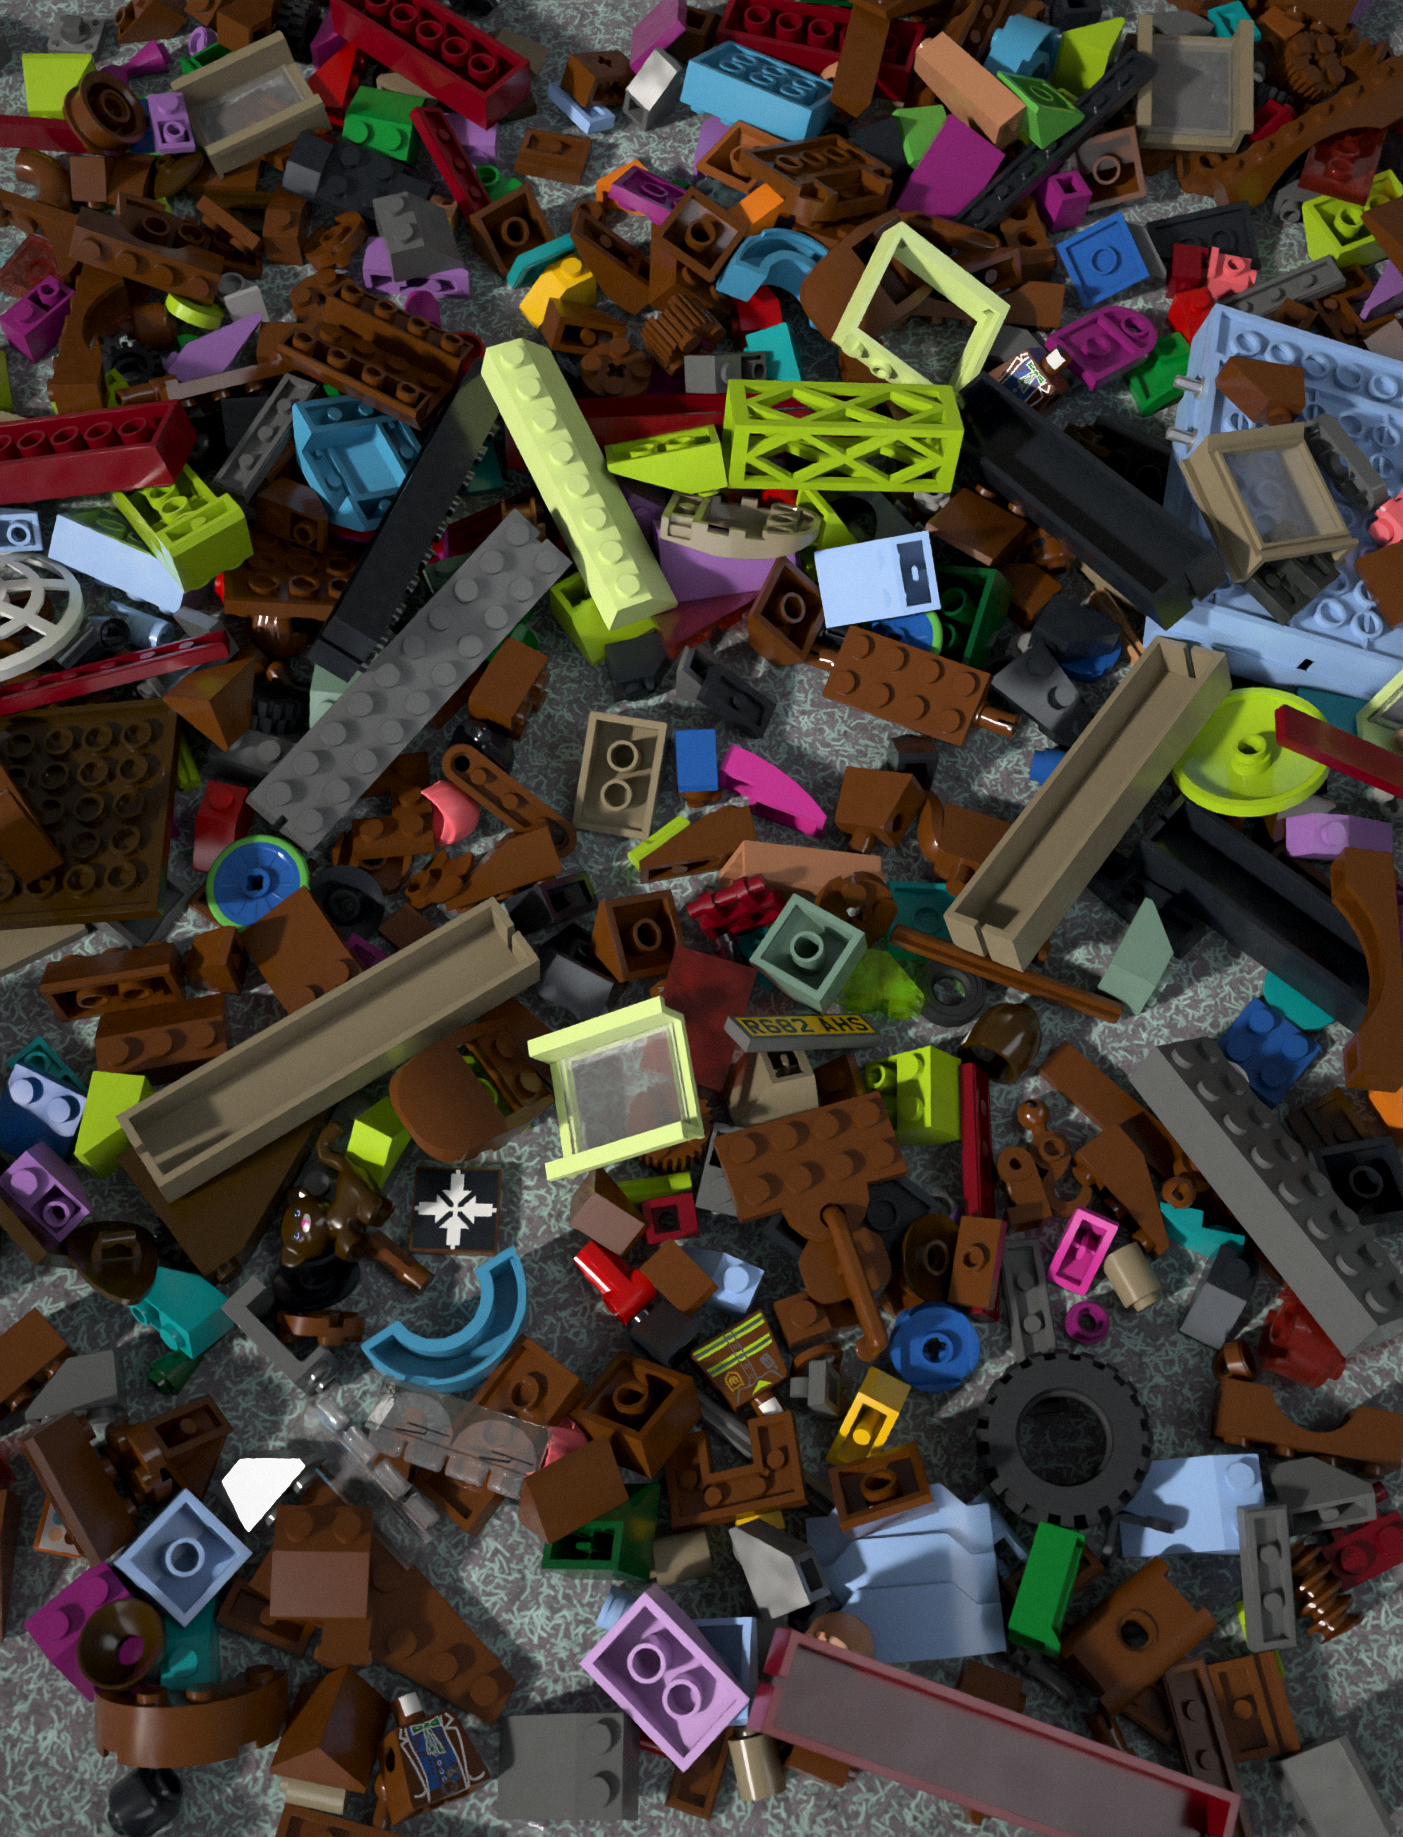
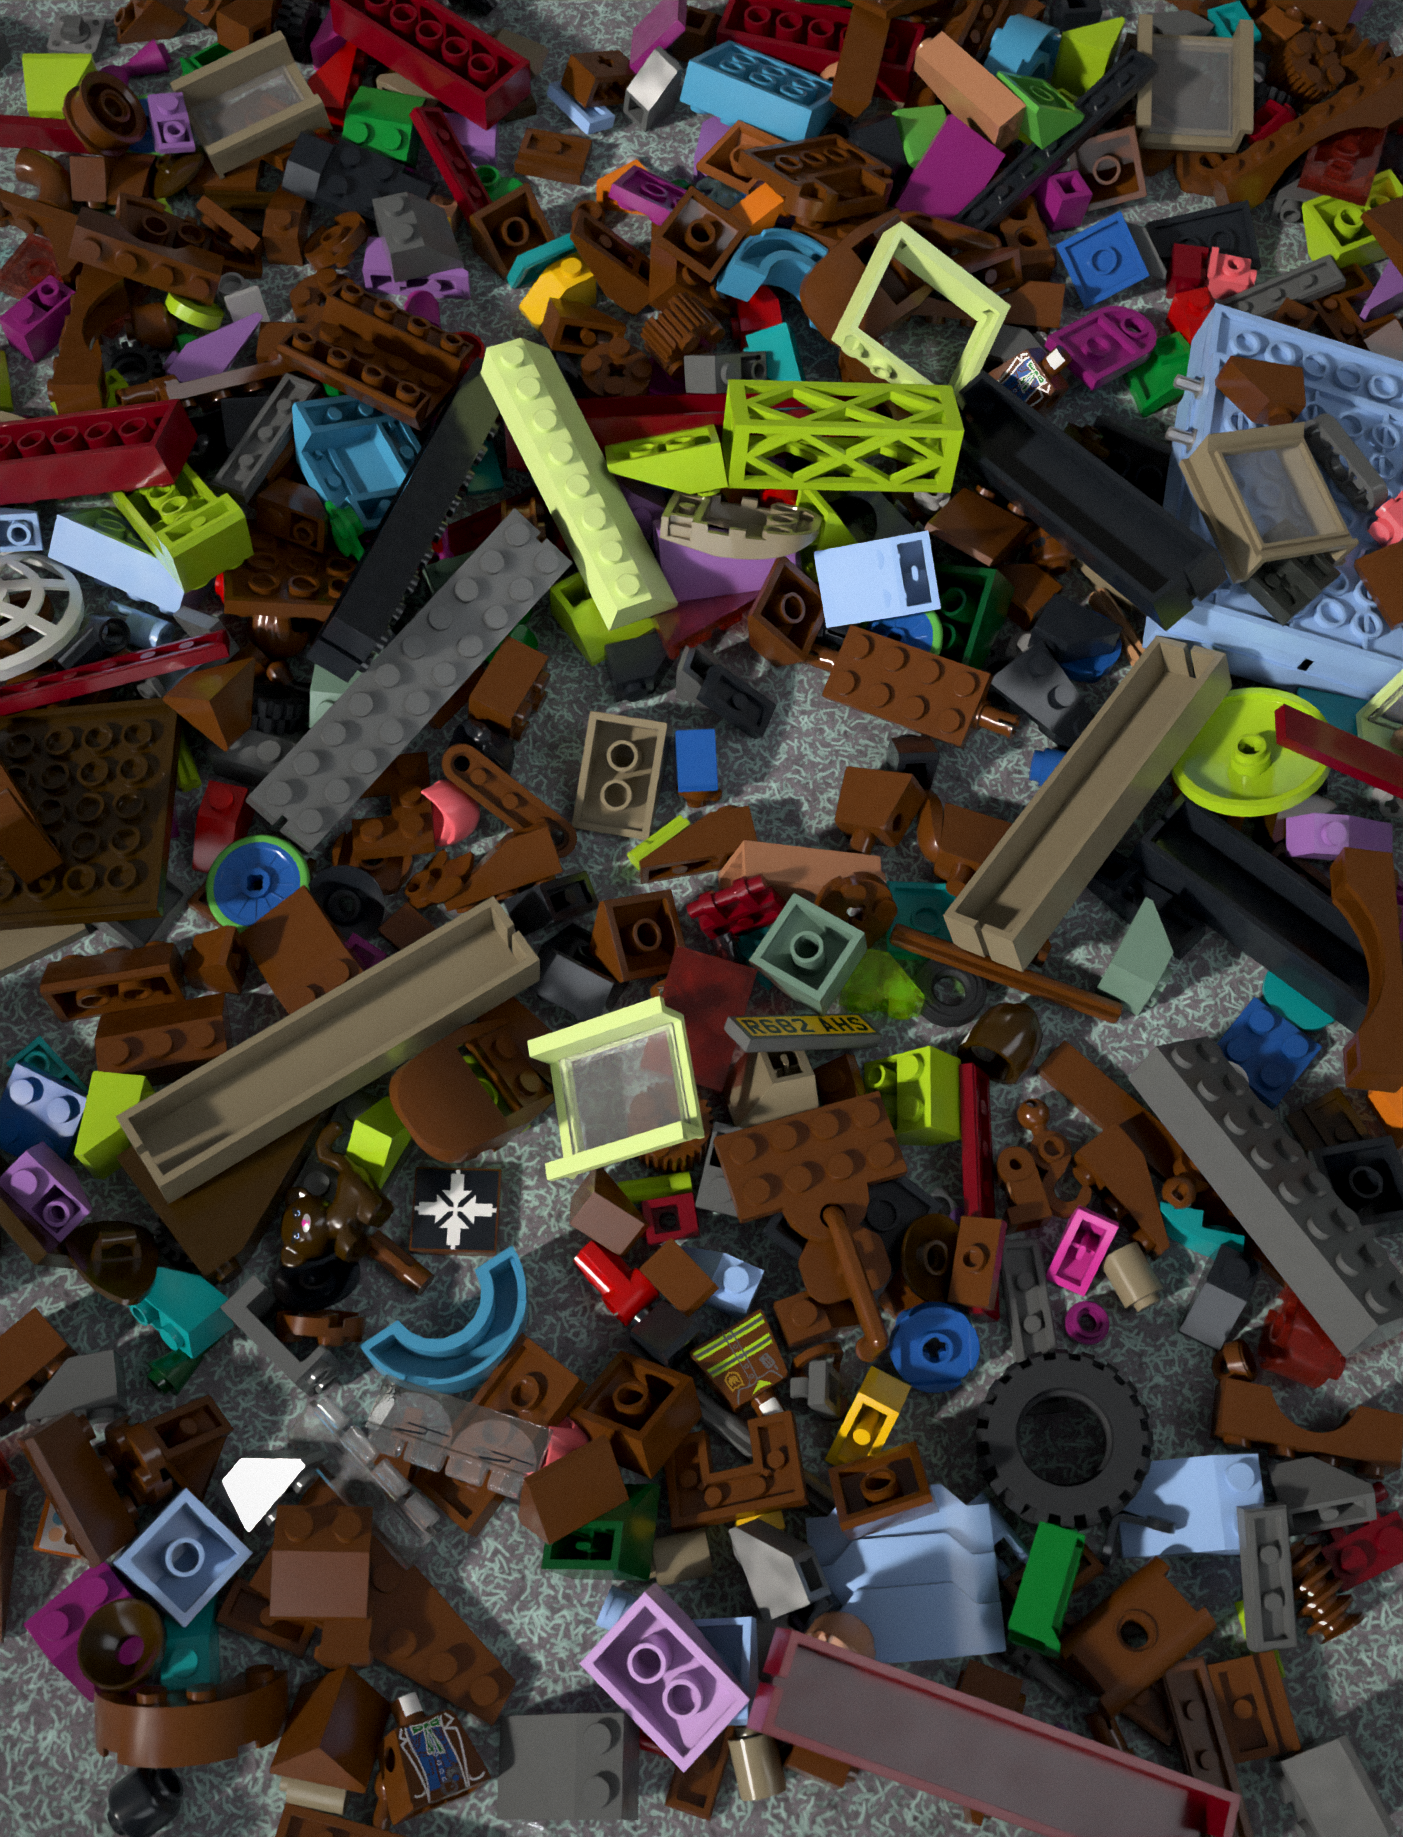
(200, 39): medium lavender tile -> none
(345, 529): none -> green plate
(770, 792): dark pink slope -> none

